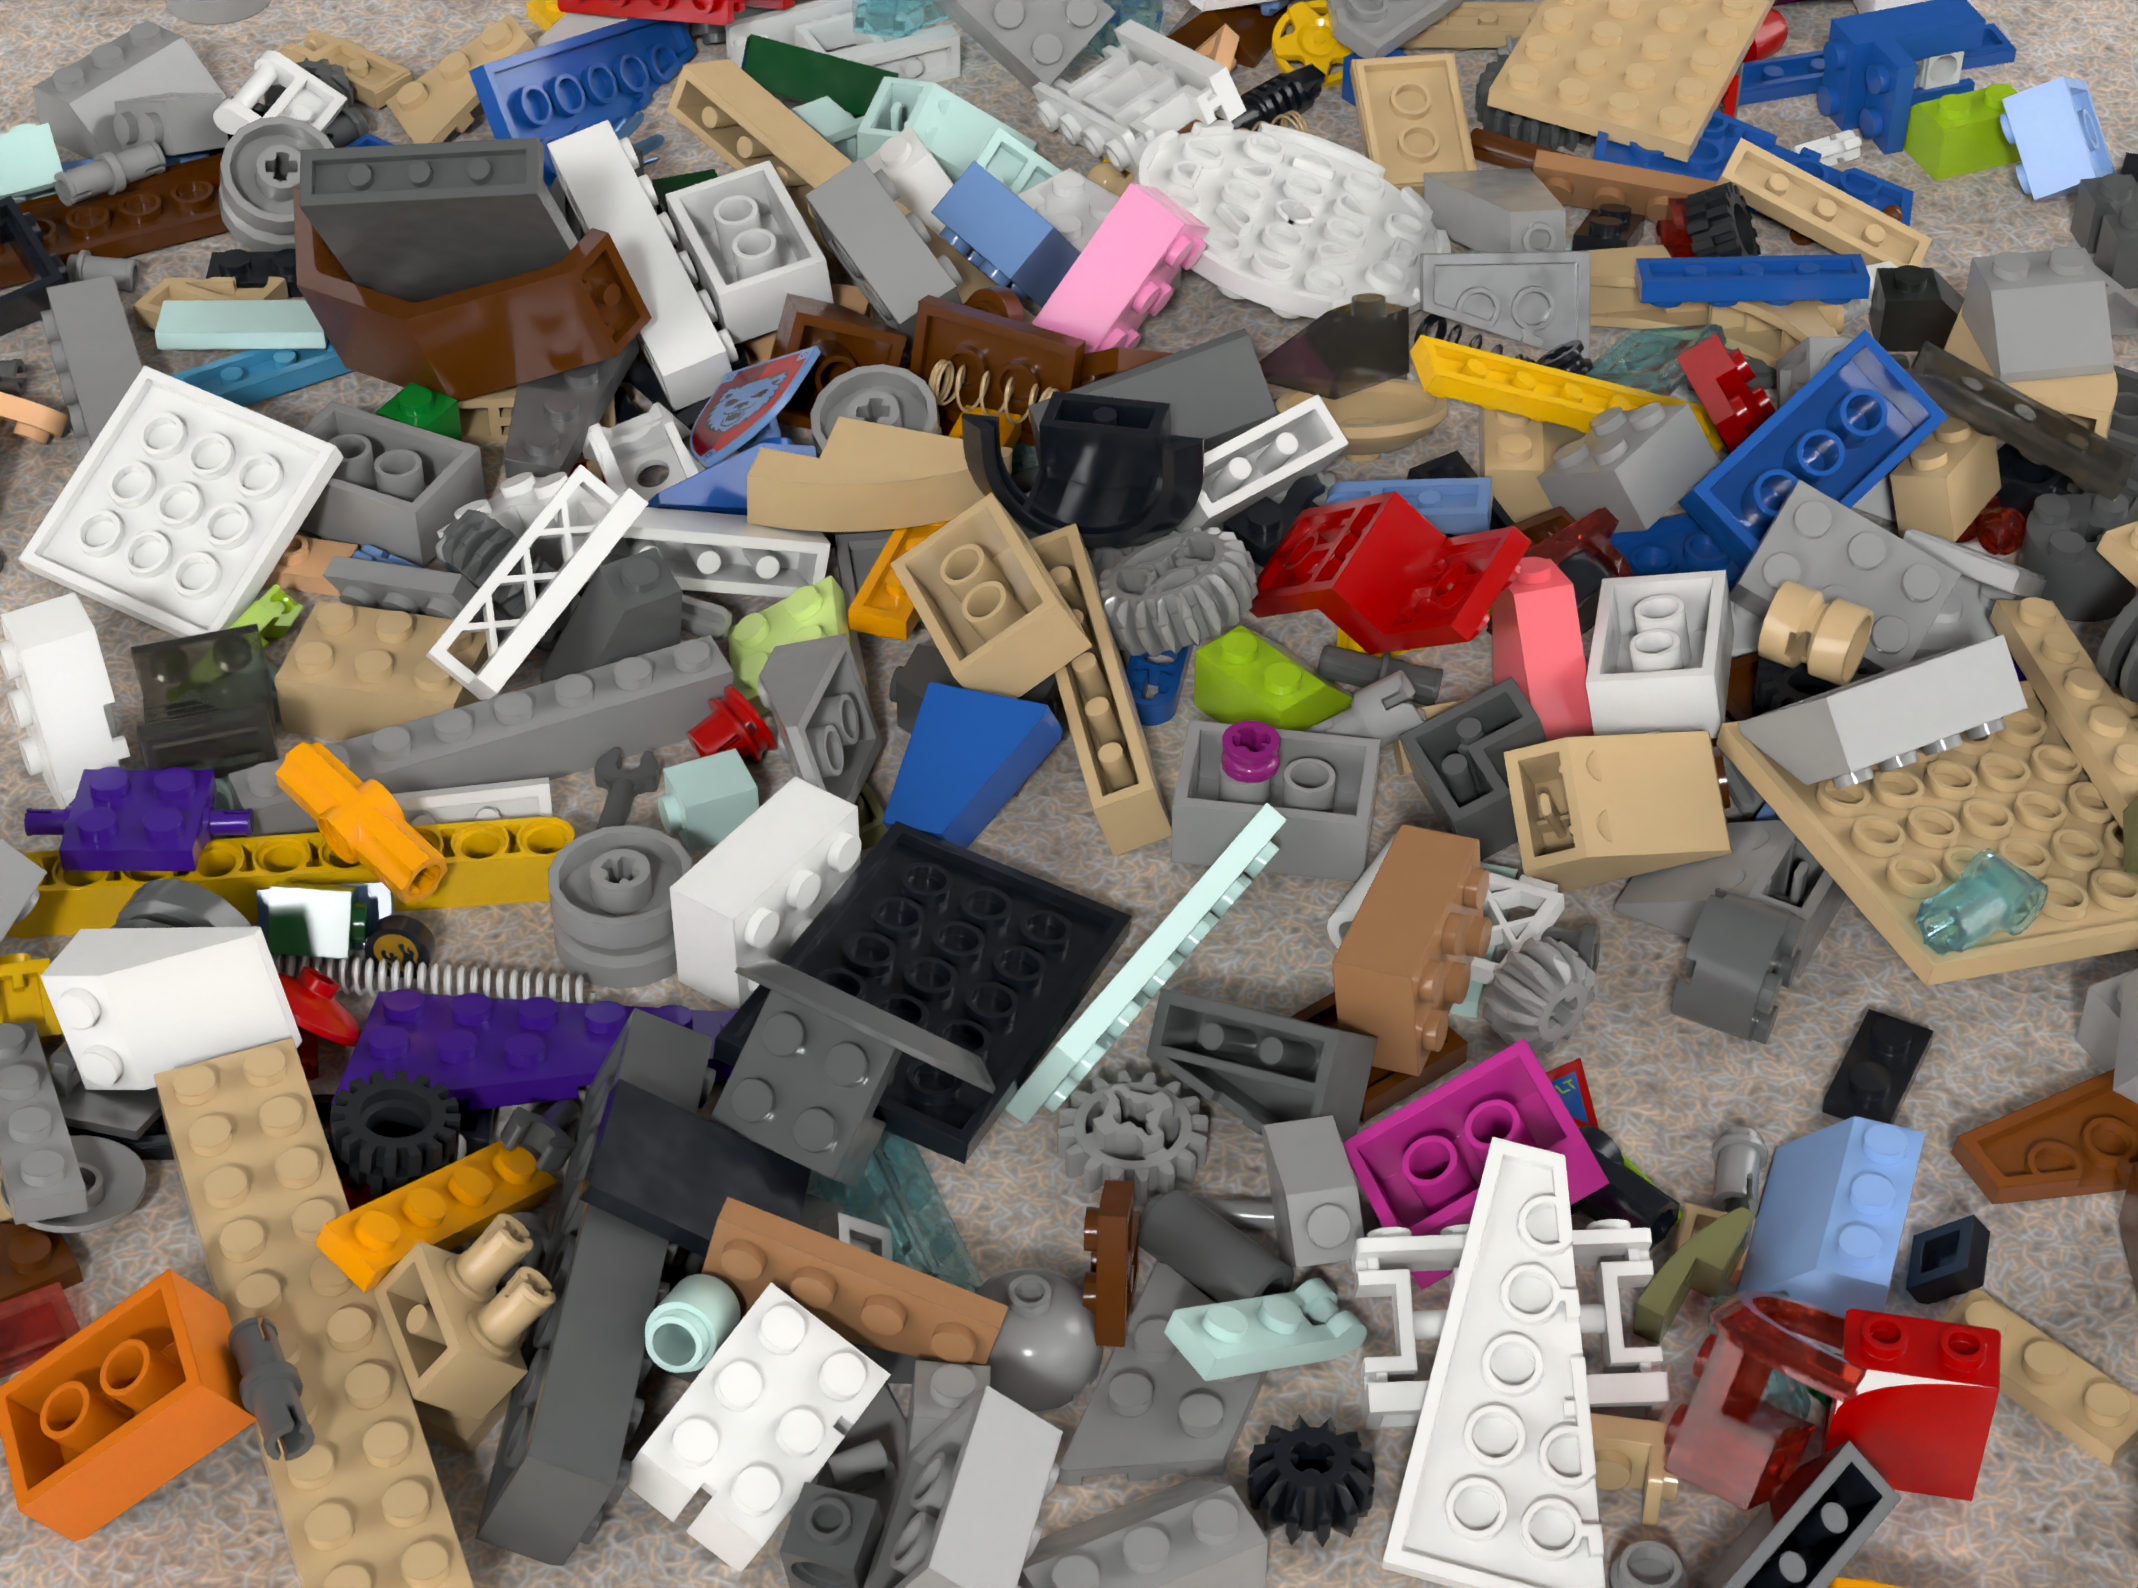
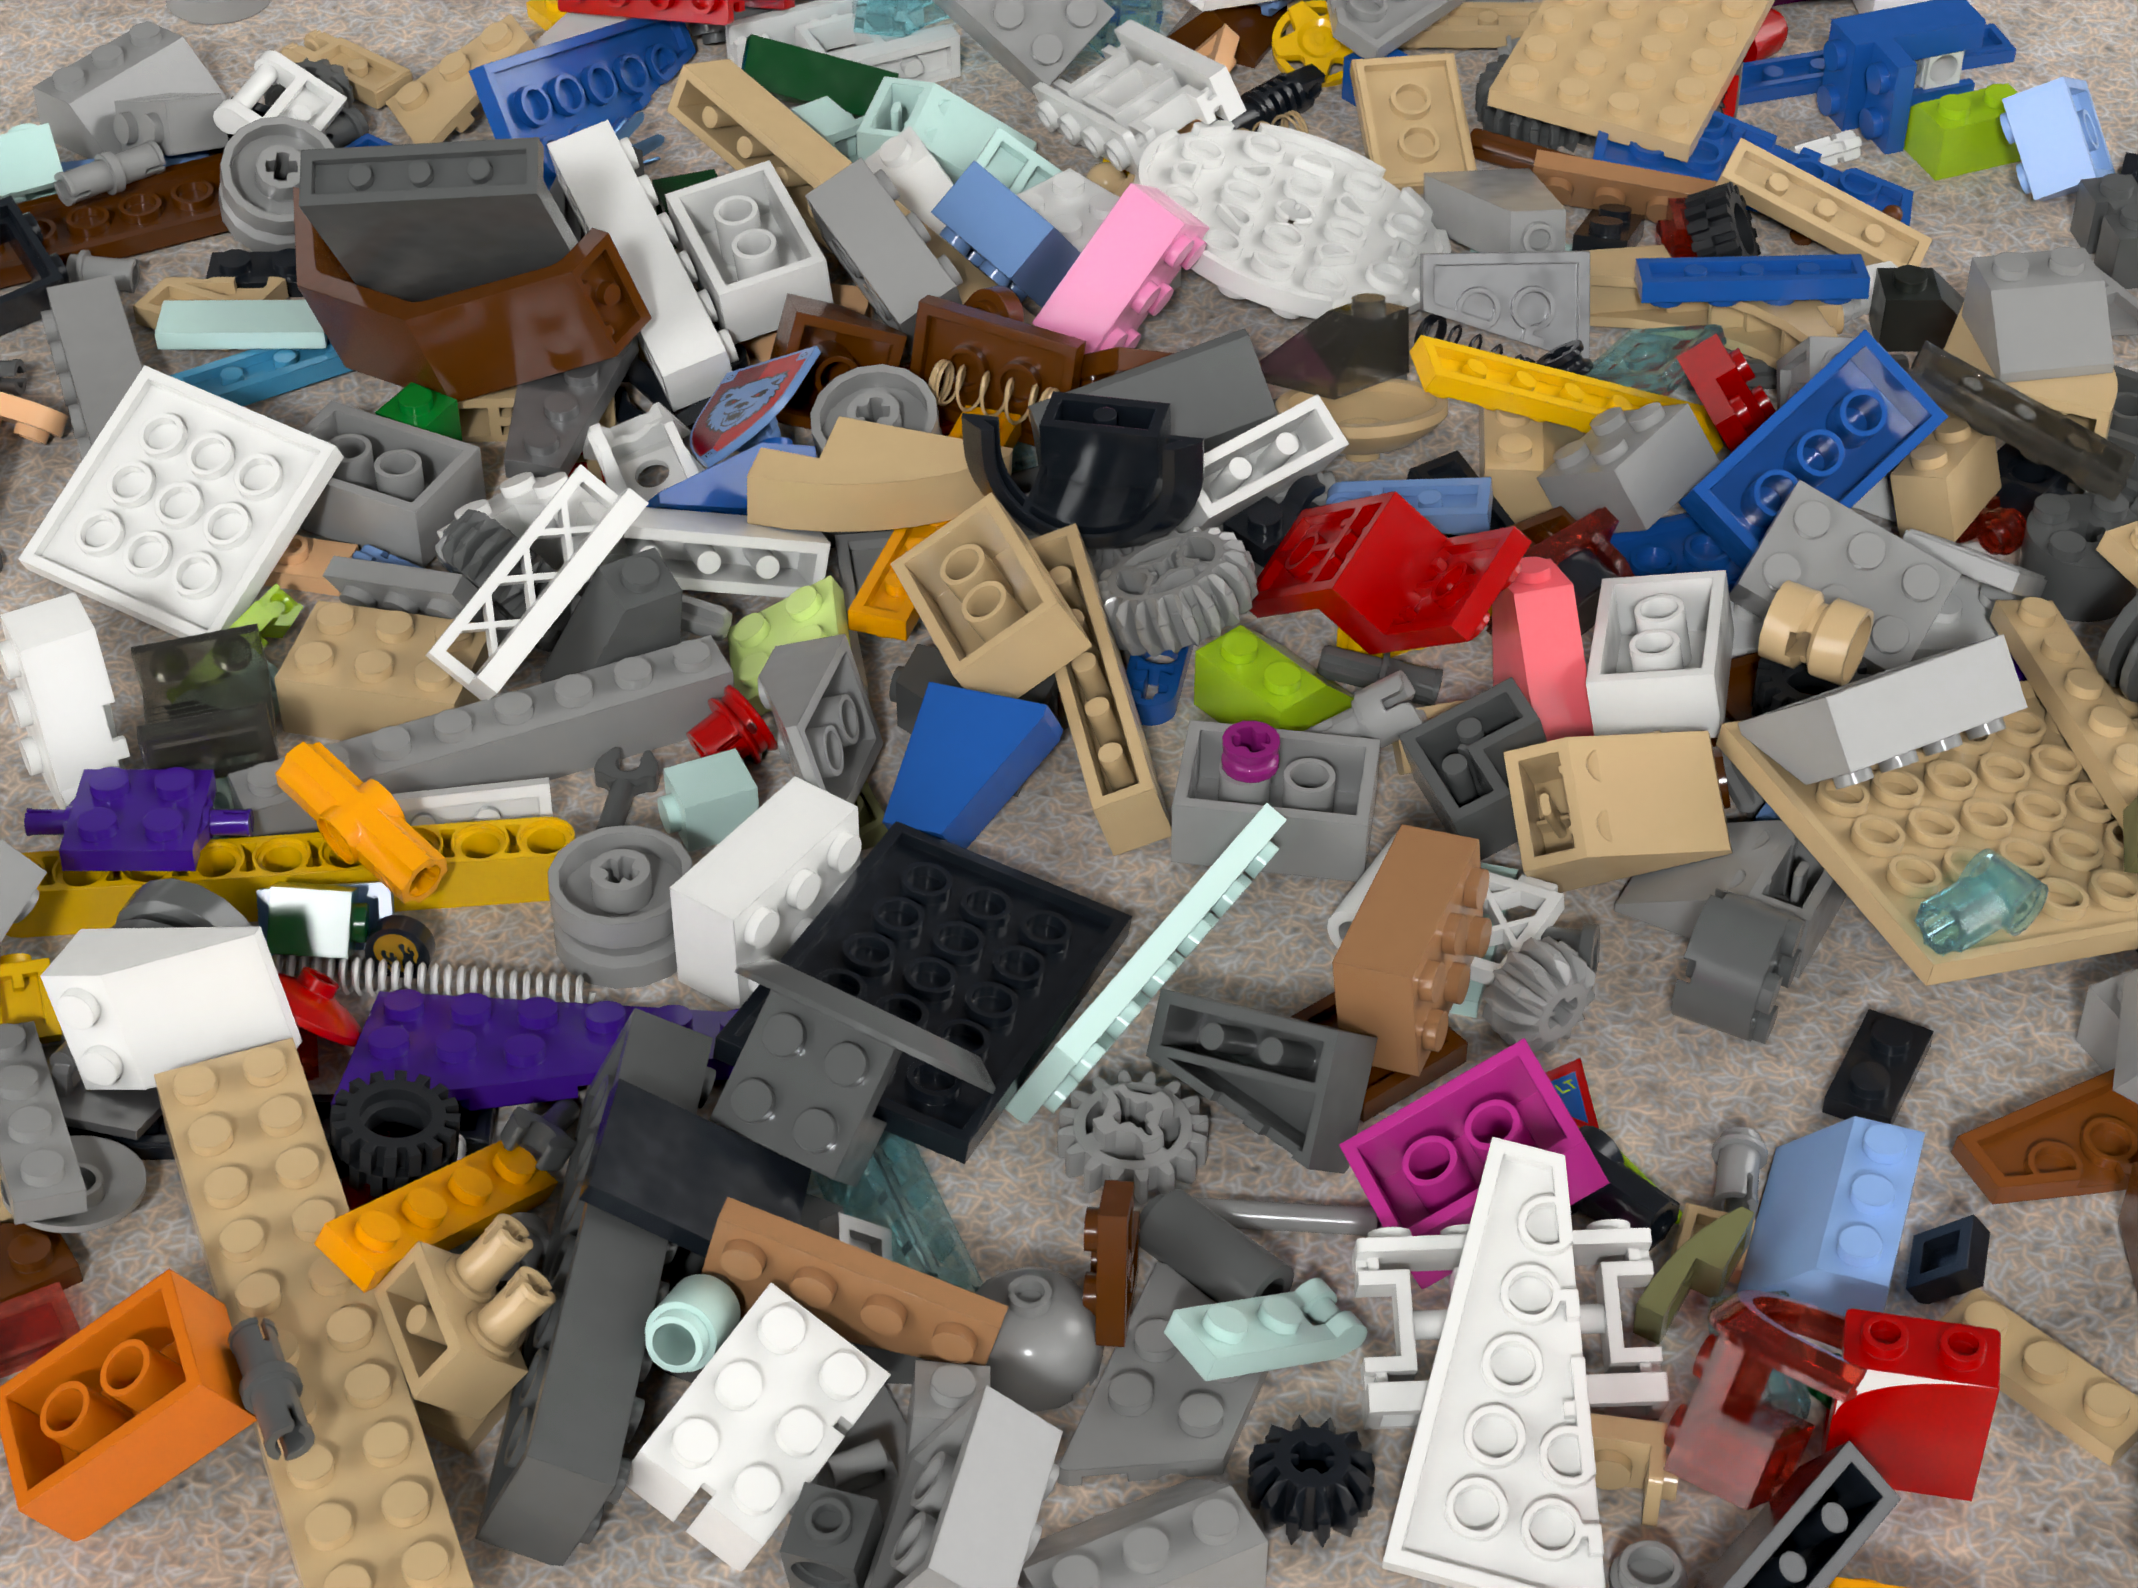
(1311, 1192): light grey slope -> none

